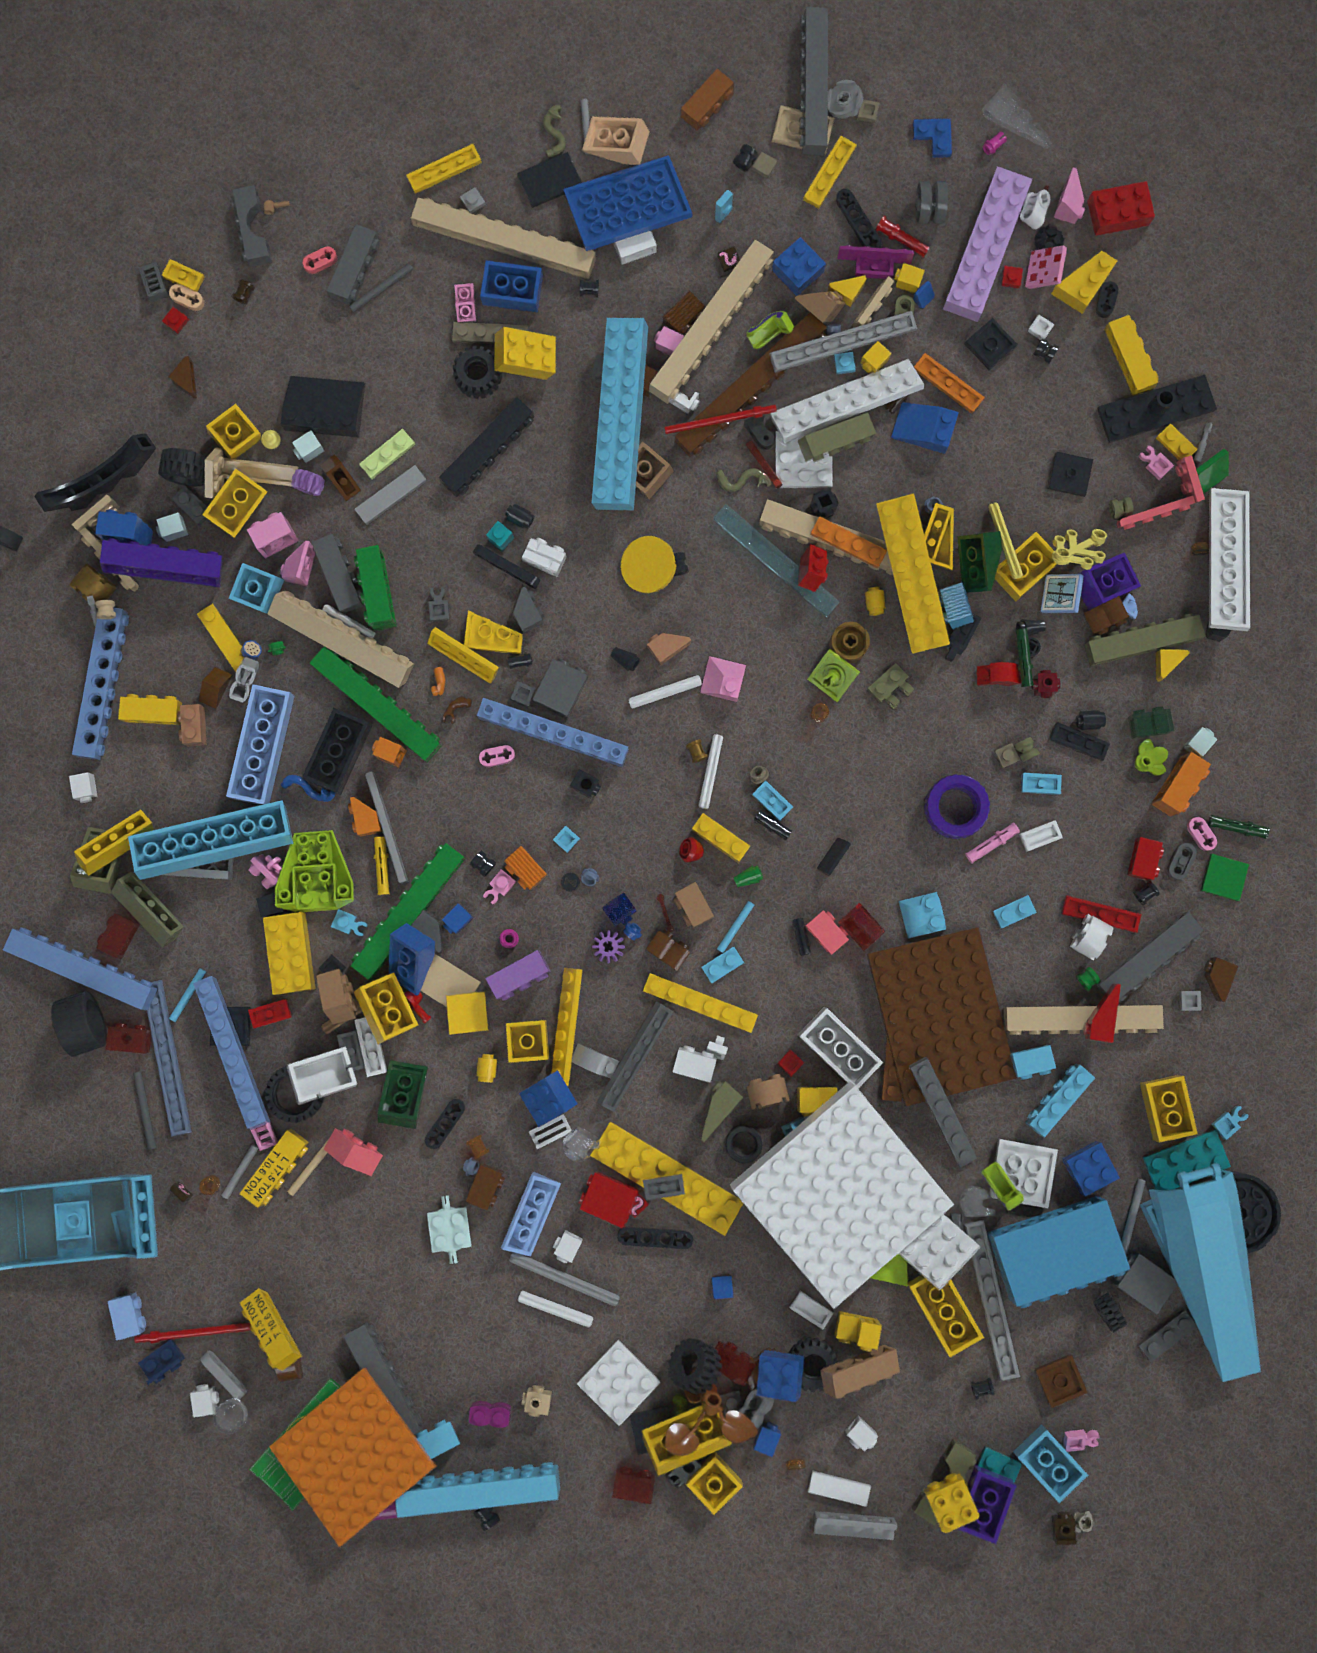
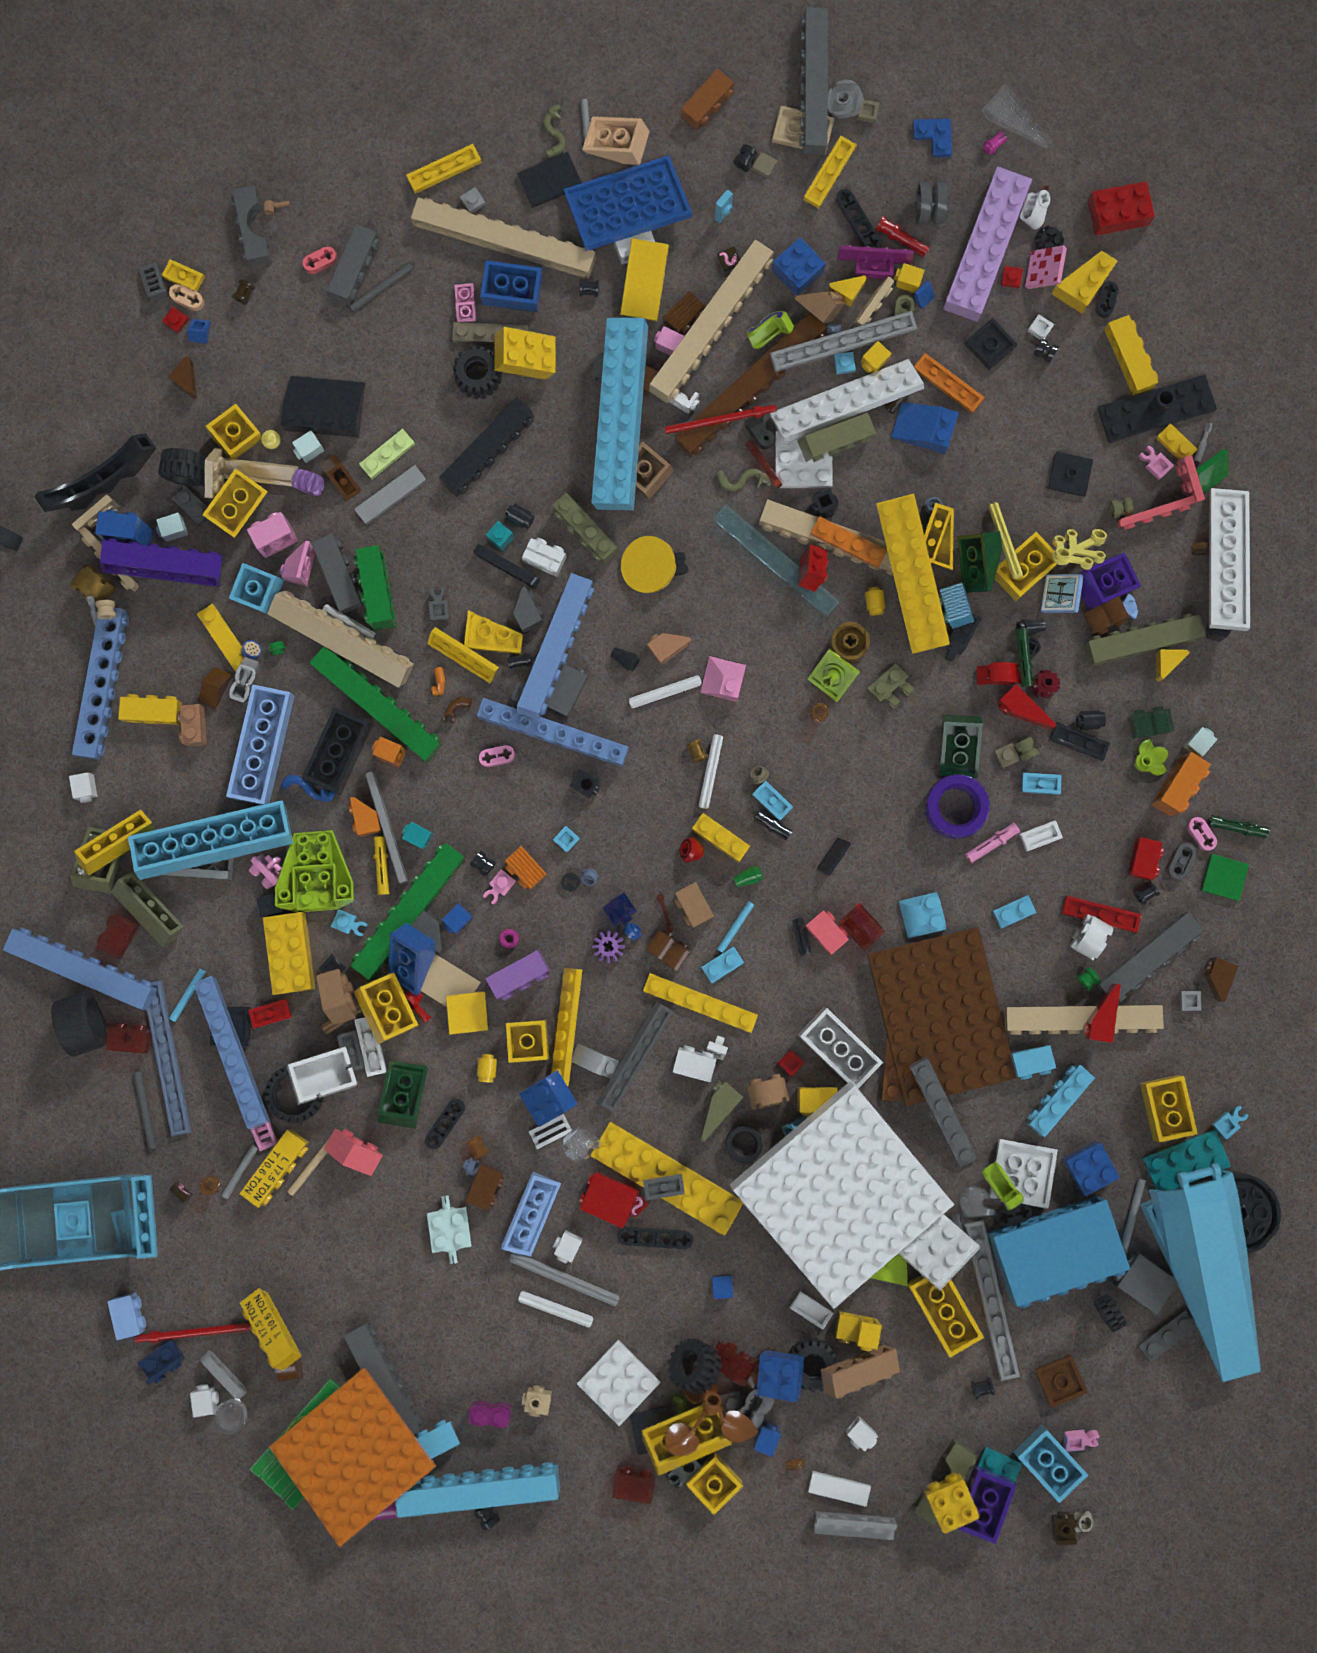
(198, 331): none -> blue slope
(417, 835): none -> teal brick
(554, 647): none -> medium blue brick
(584, 528): none -> olive brick
(644, 279): none -> yellow tile
(960, 745): none -> dark green slope
(1015, 1219): none -> black beam
(1021, 706): none -> red slope
(1071, 199): bright pink slope -> none

